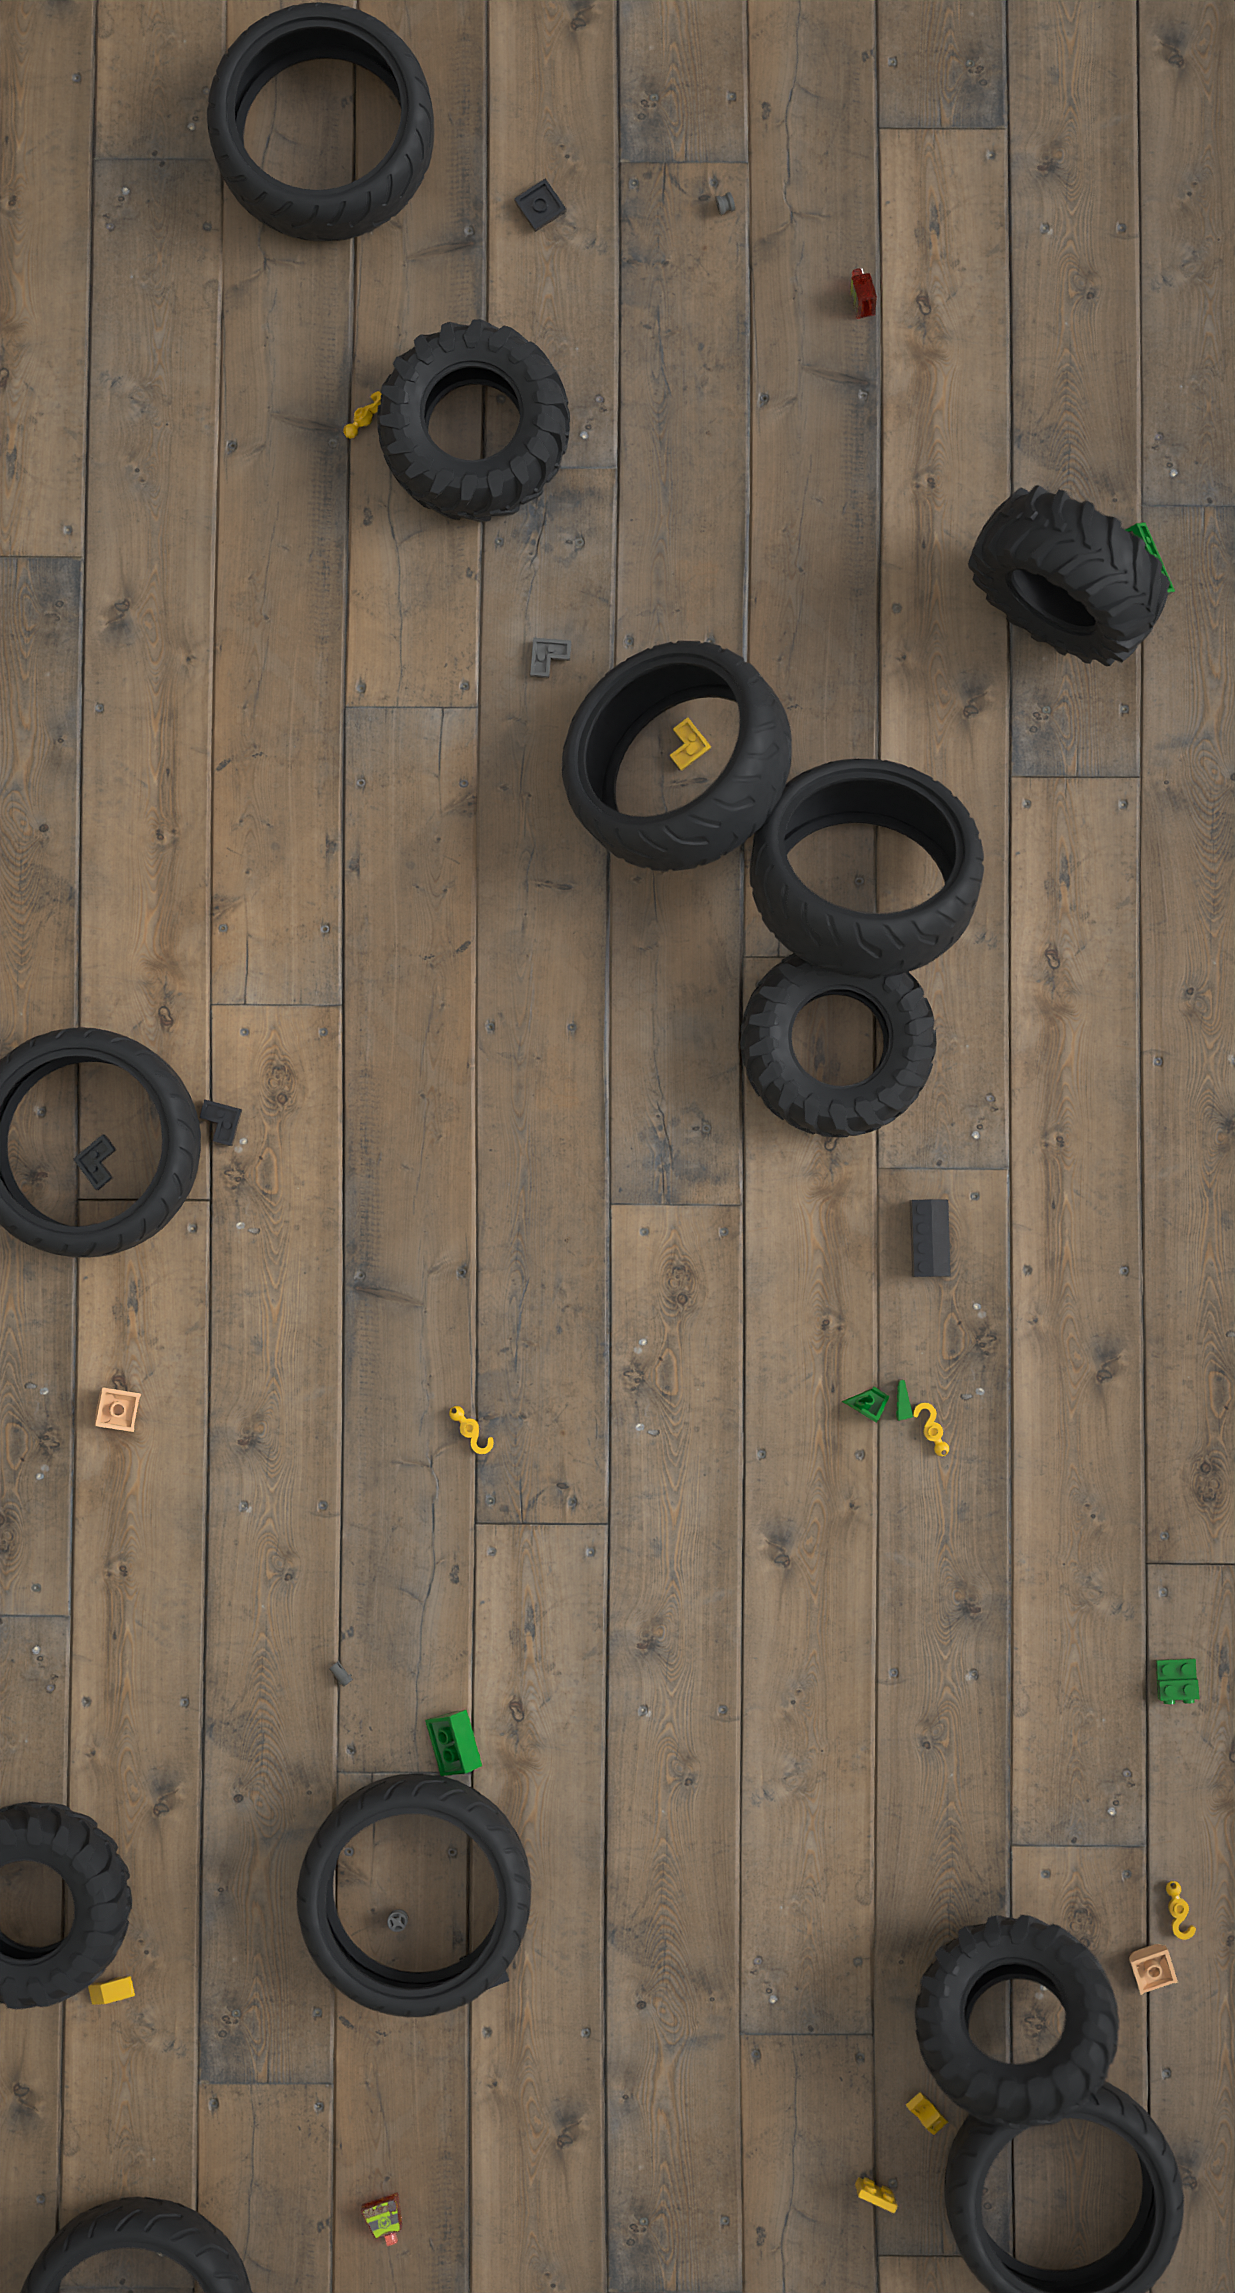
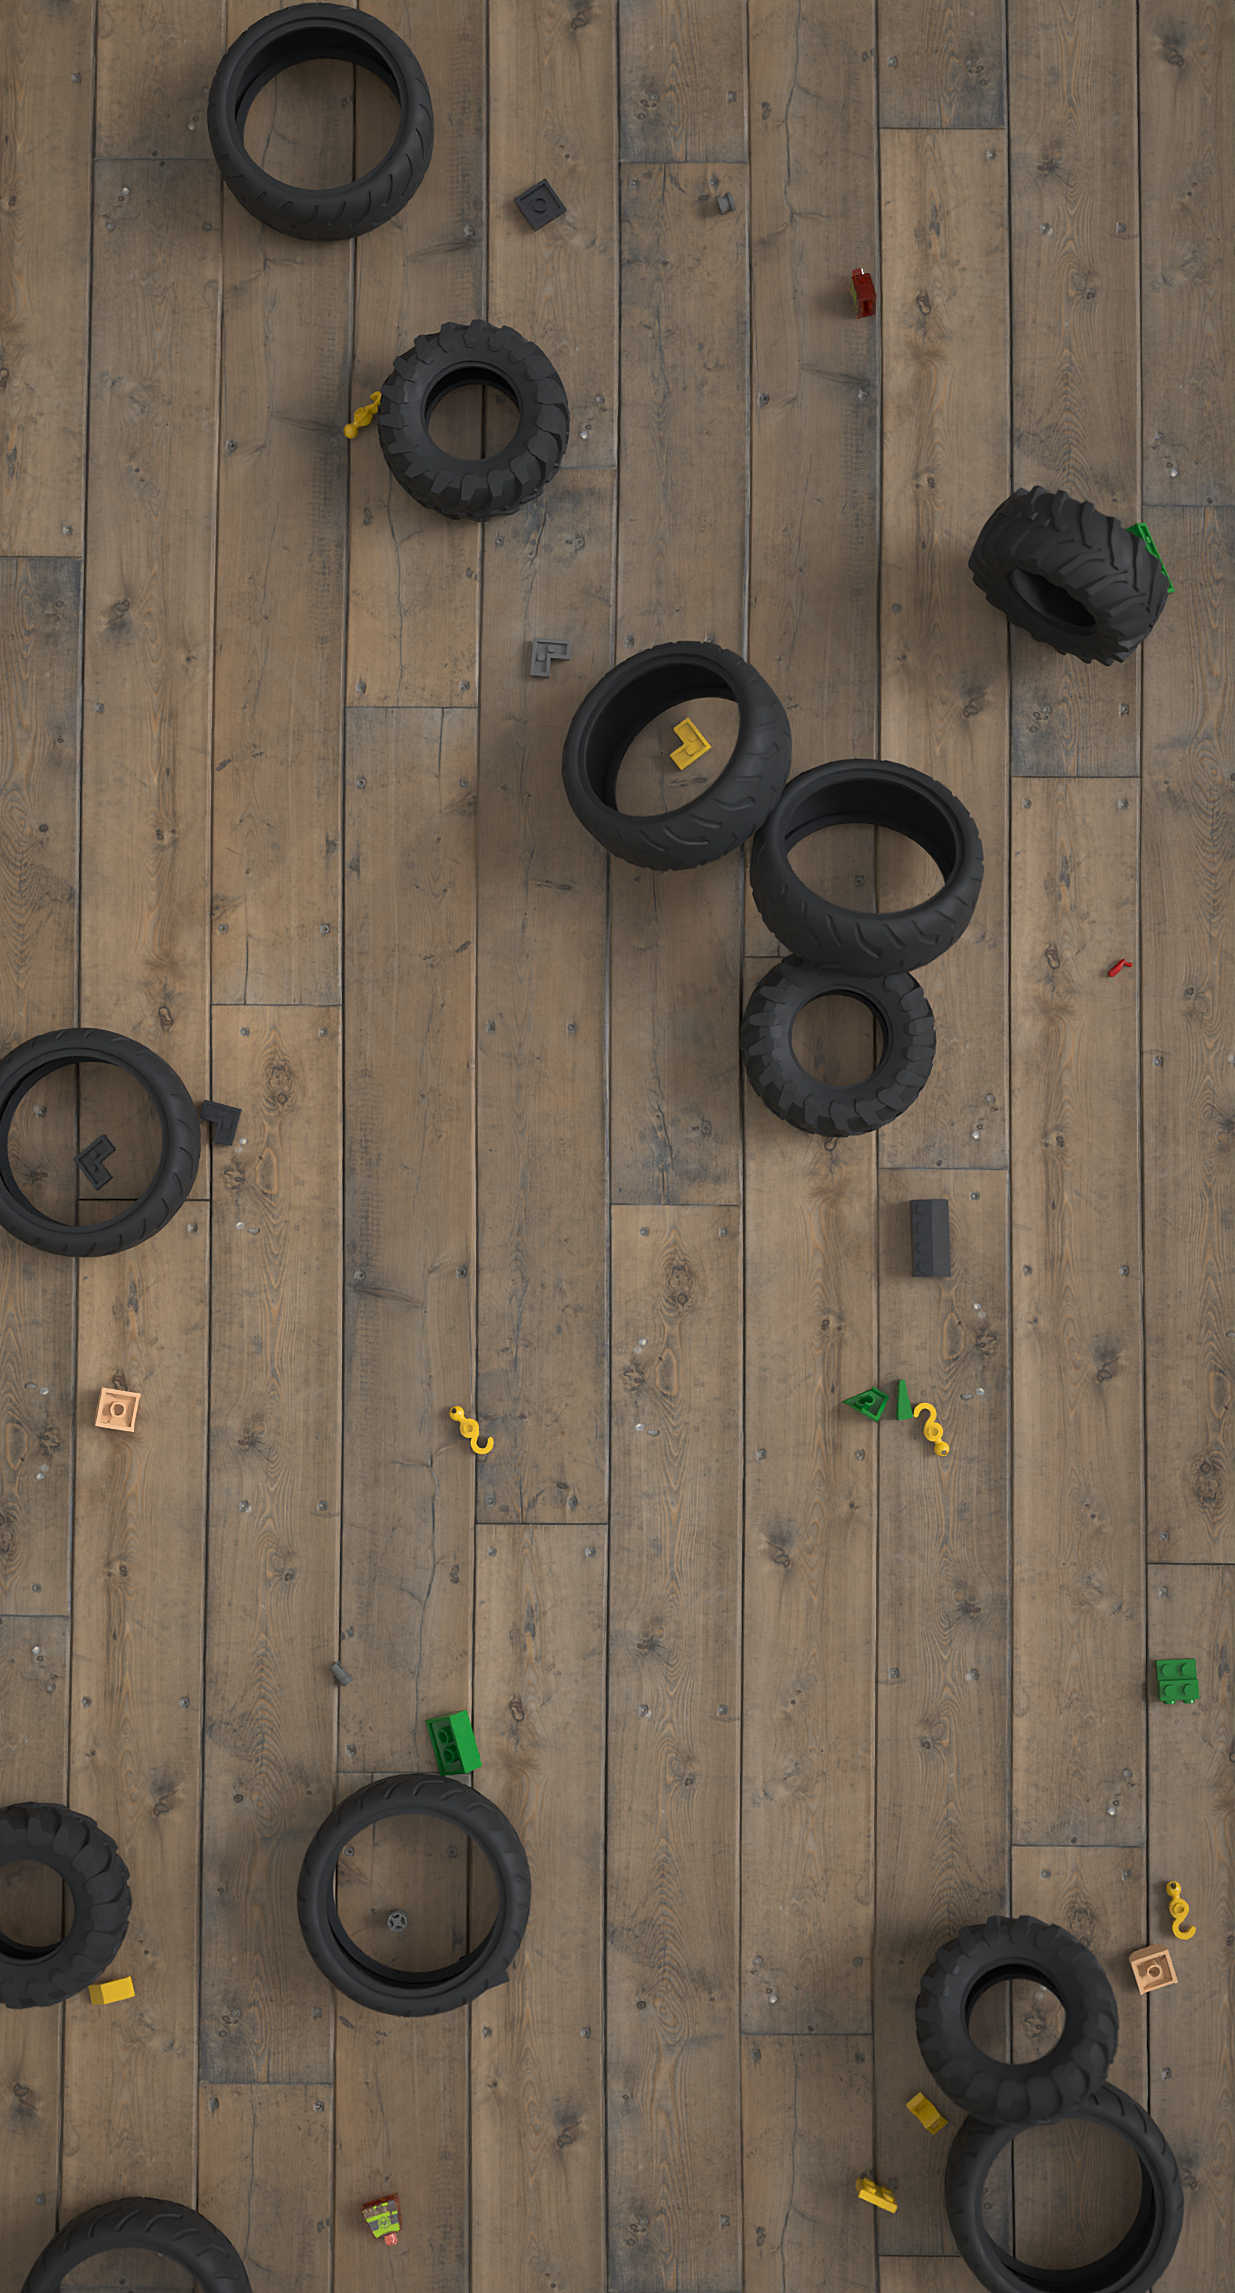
(1117, 968): none -> red piece

